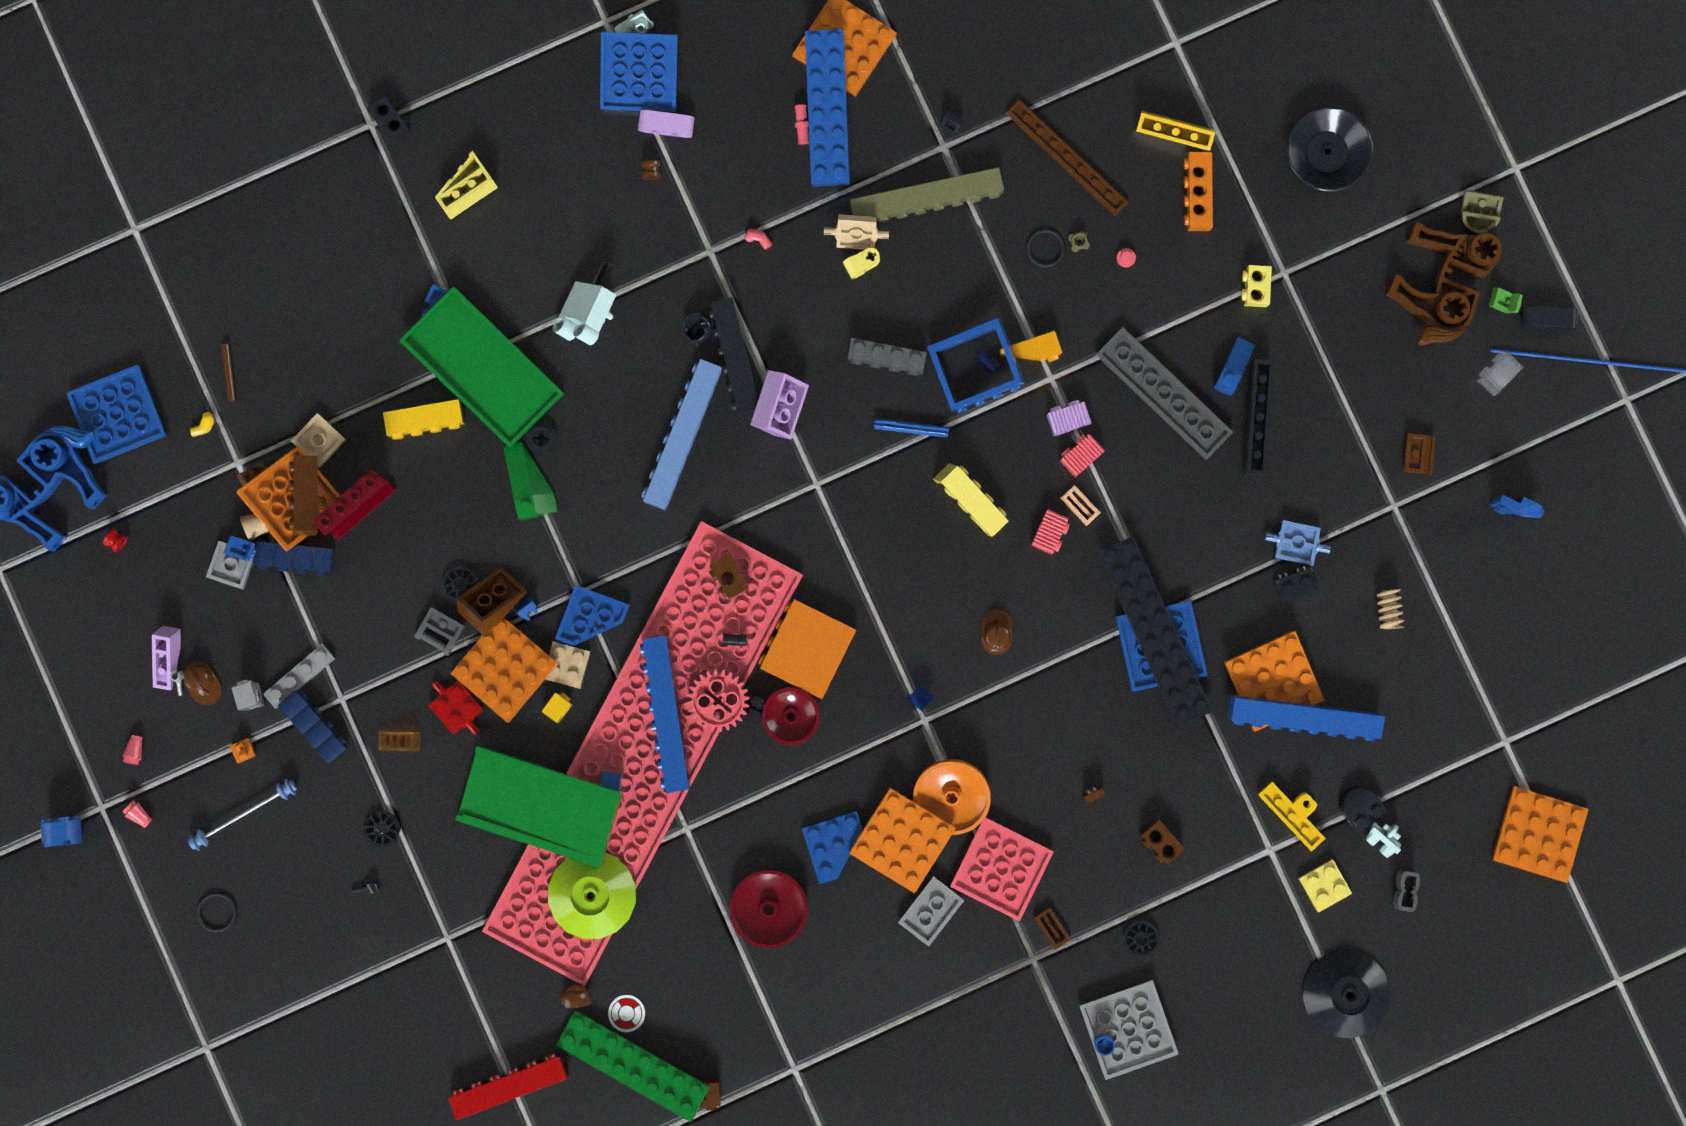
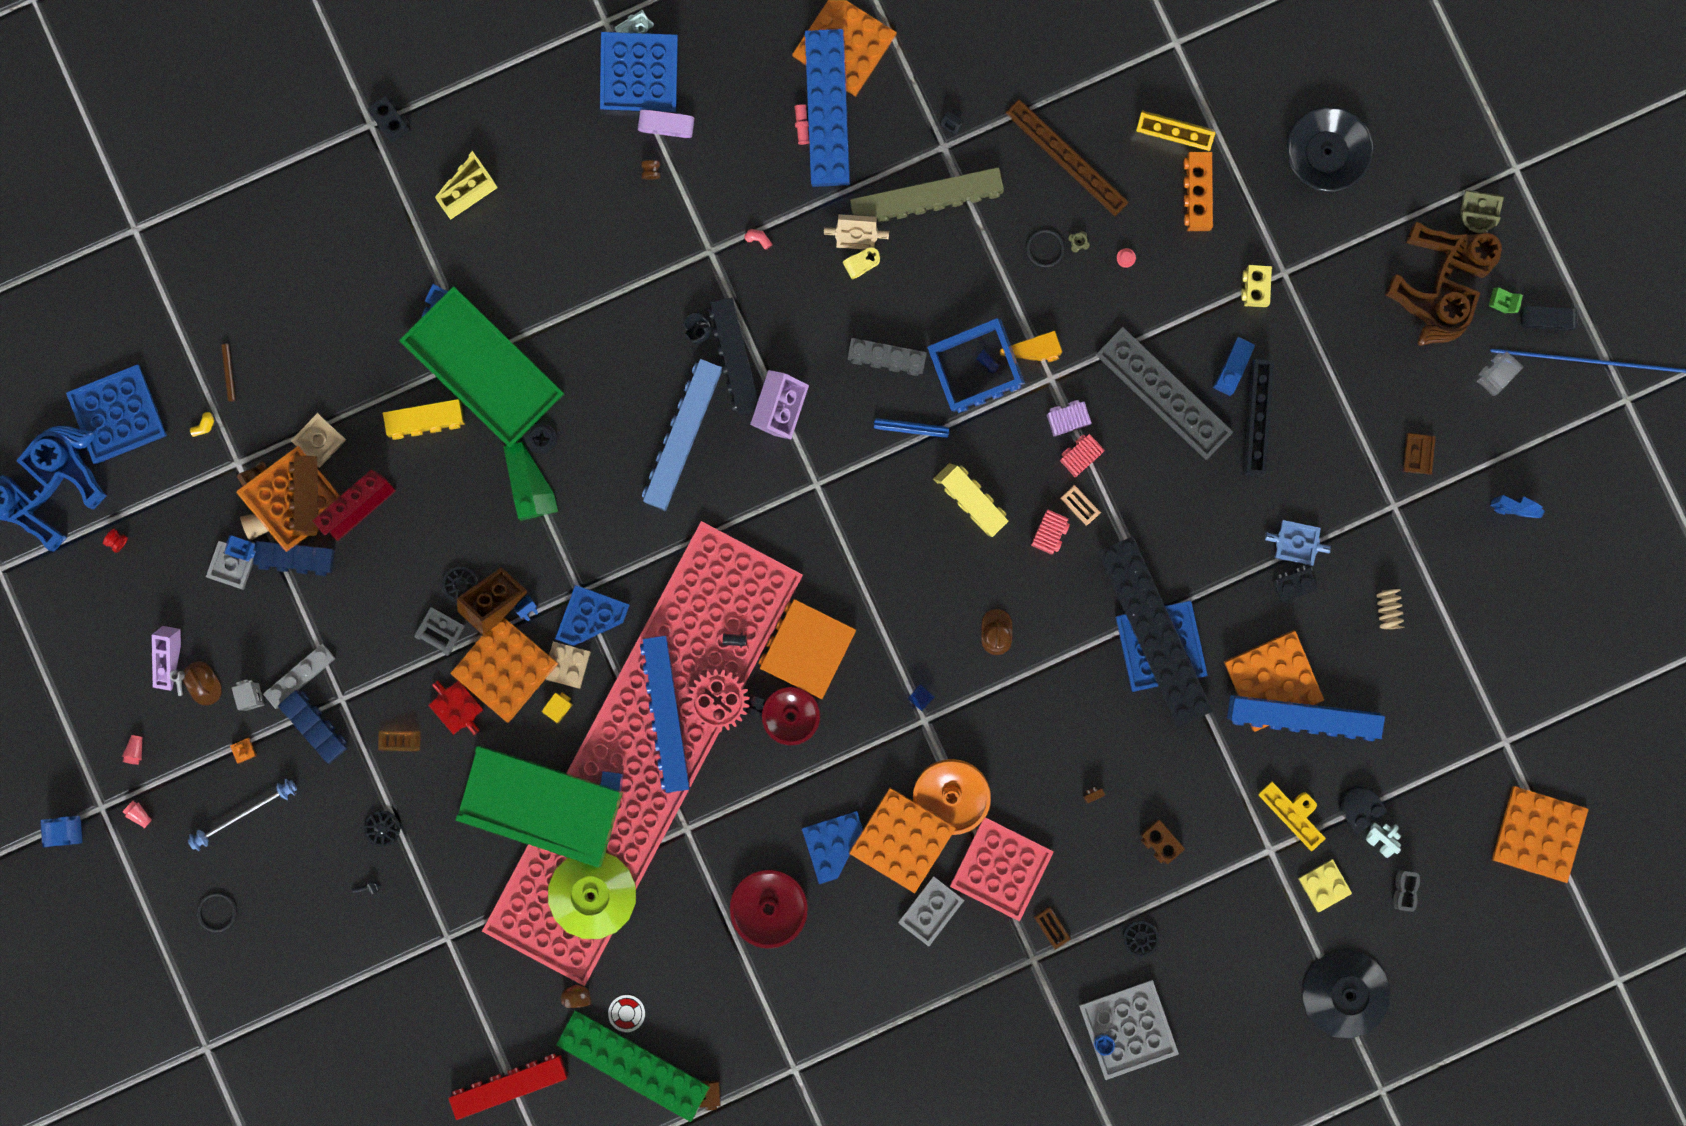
(586, 309): light aqua piece -> none
(727, 565): reddish brown brick -> none

